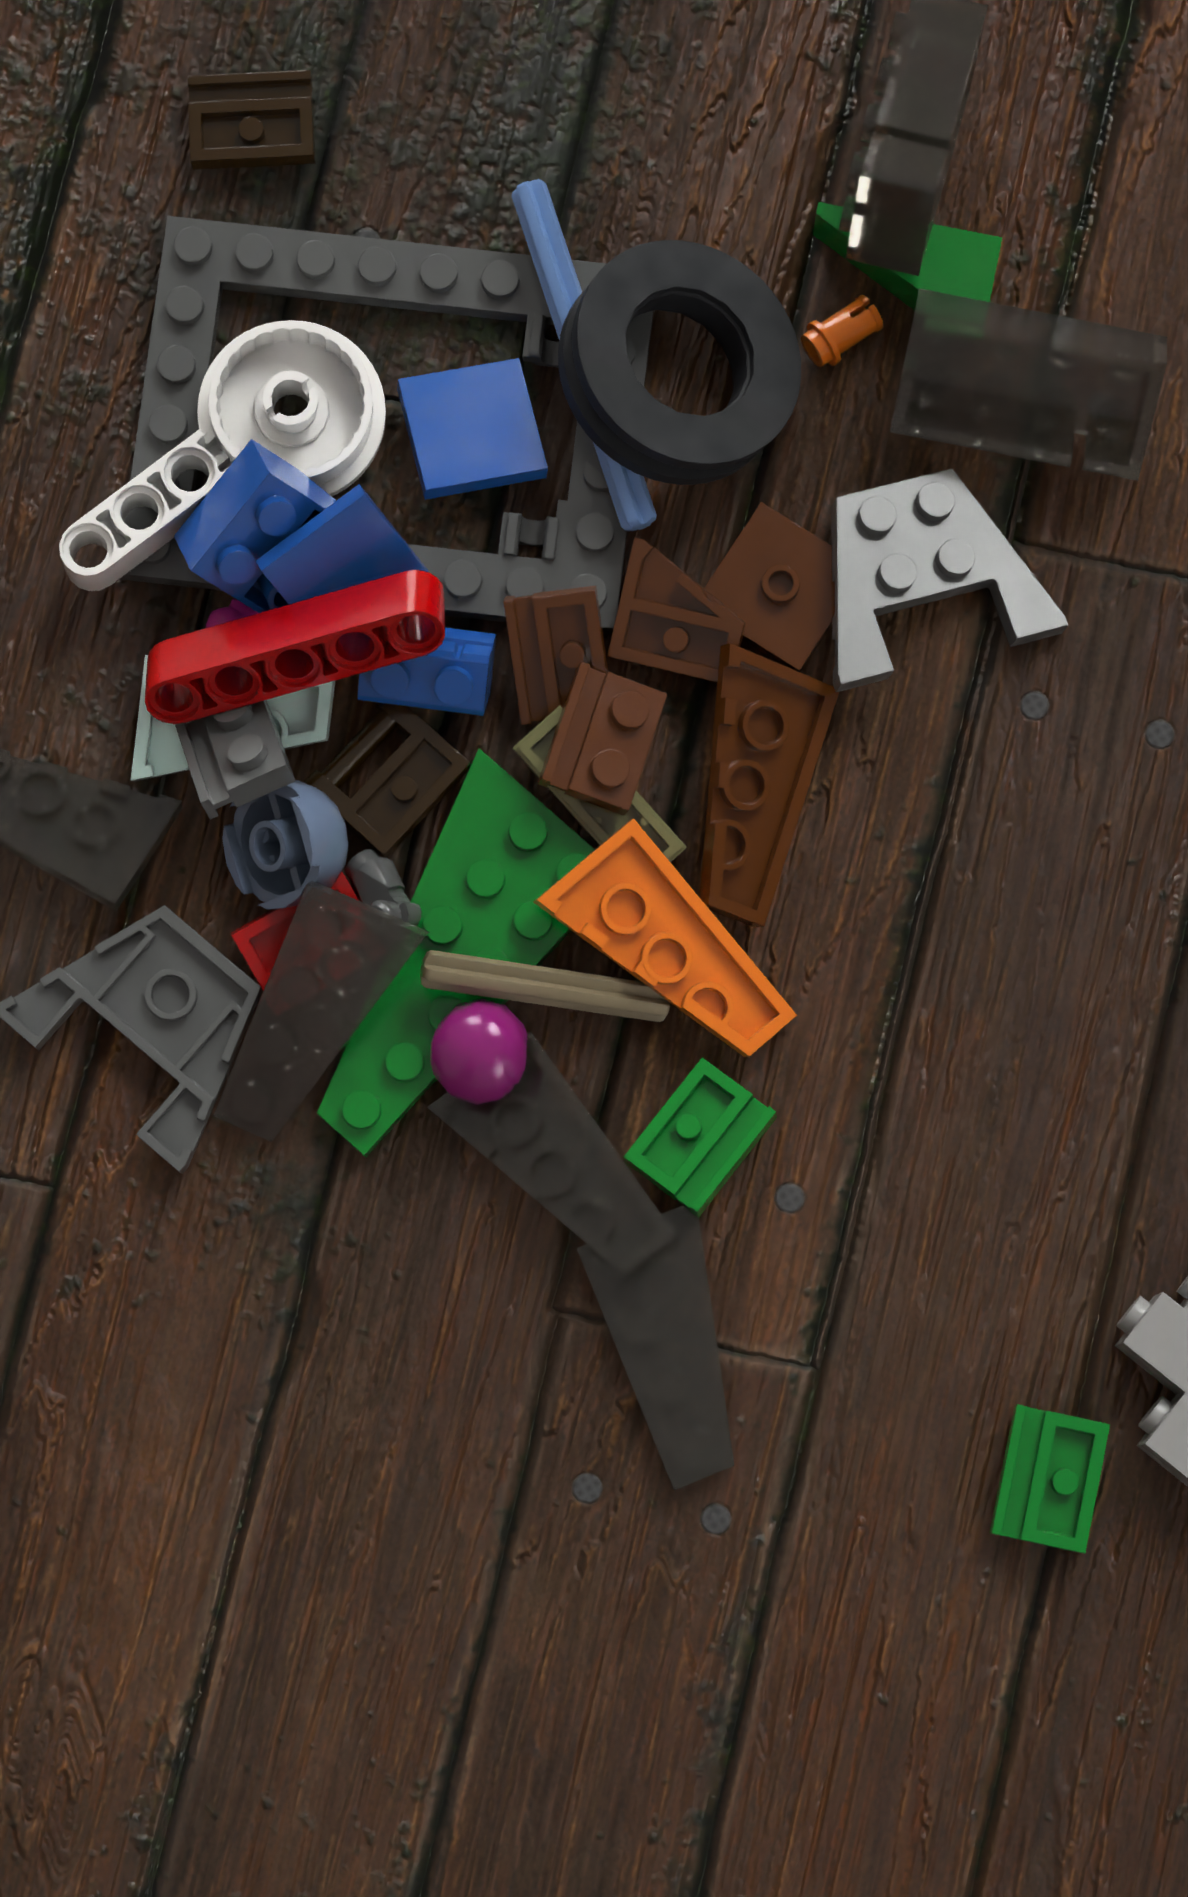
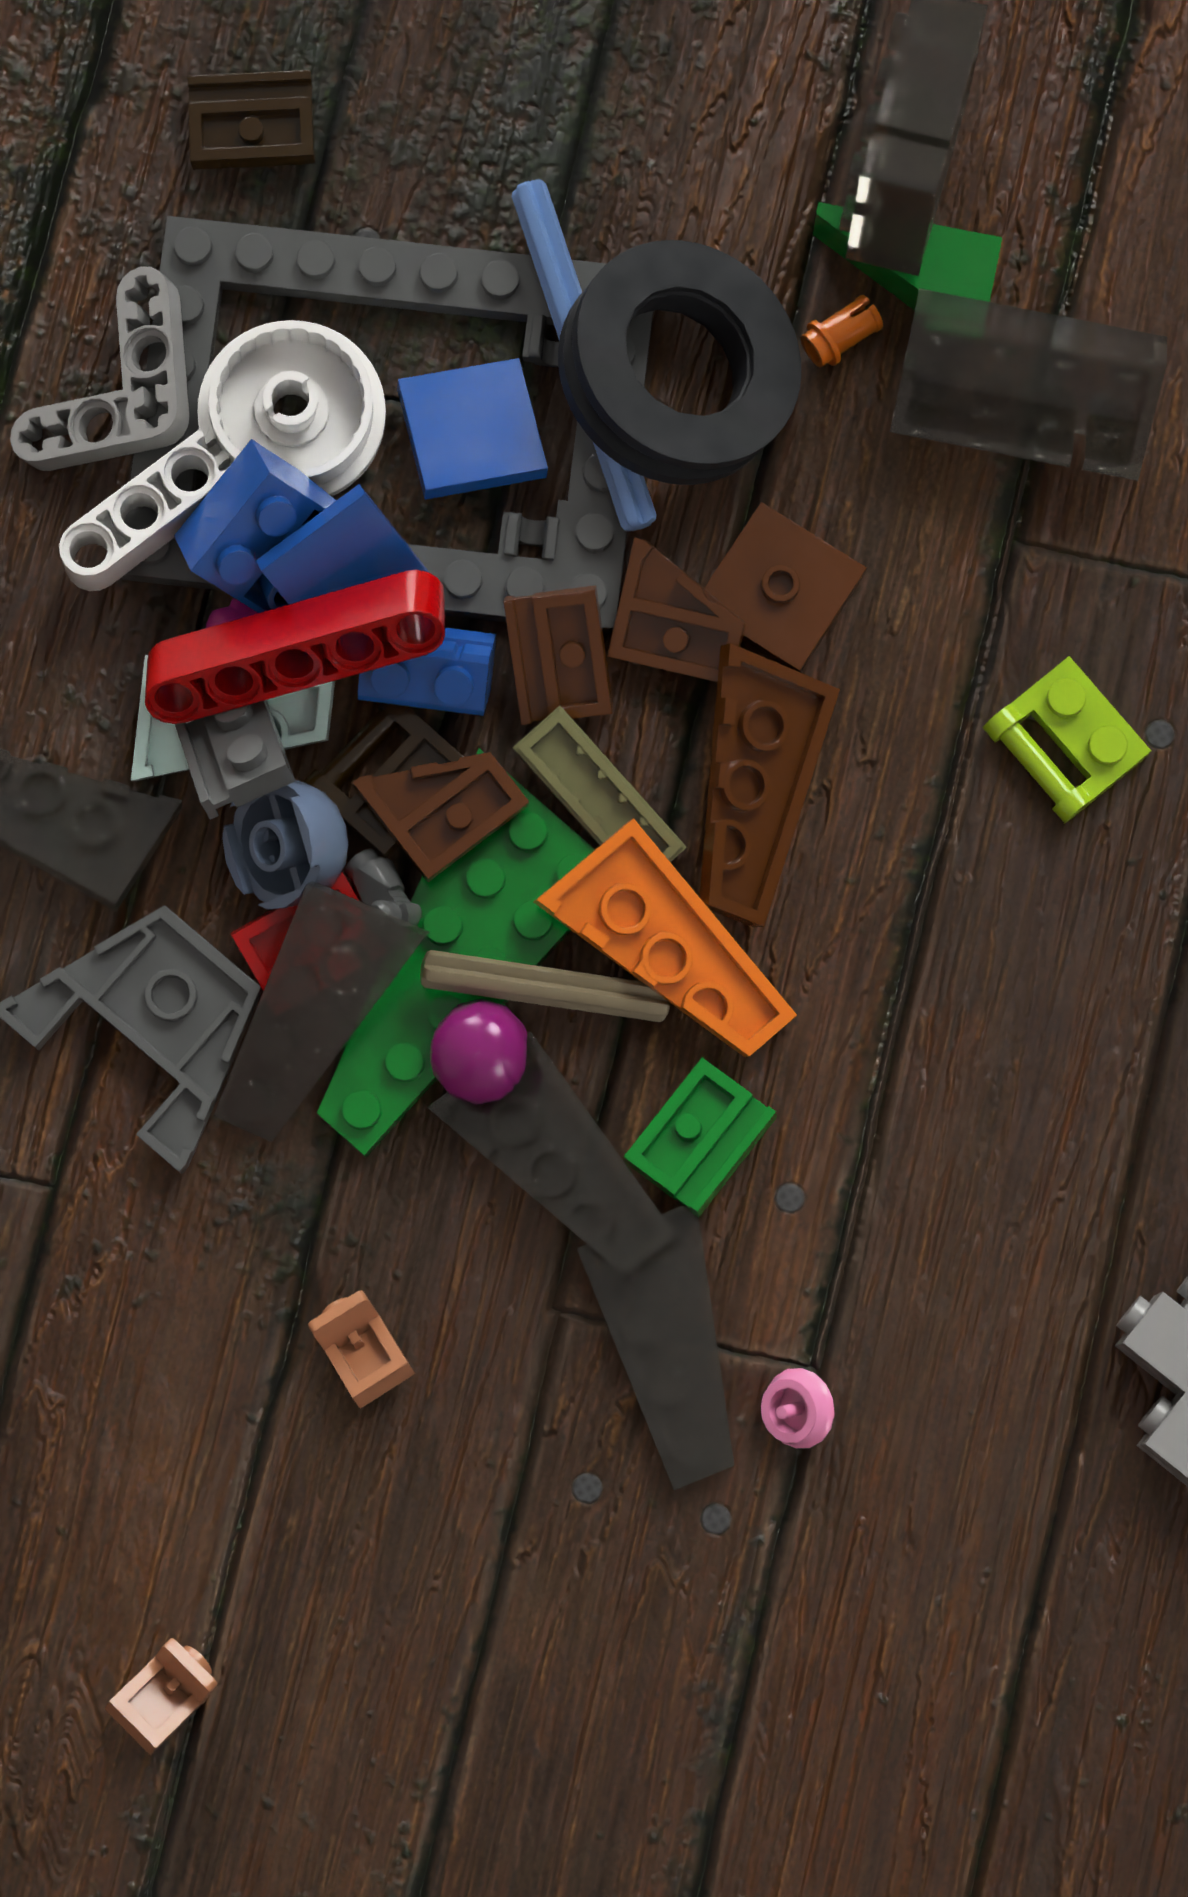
(128, 406): none -> light grey beam
(163, 1695): none -> bracket
(360, 1348): none -> nougat bracket
(443, 808): none -> reddish brown wing
(602, 738): reddish brown plate -> none
(798, 1408): none -> bright pink hat
(916, 547): wing -> none
(1050, 1478): green plate -> none
(1081, 726): none -> lime plate

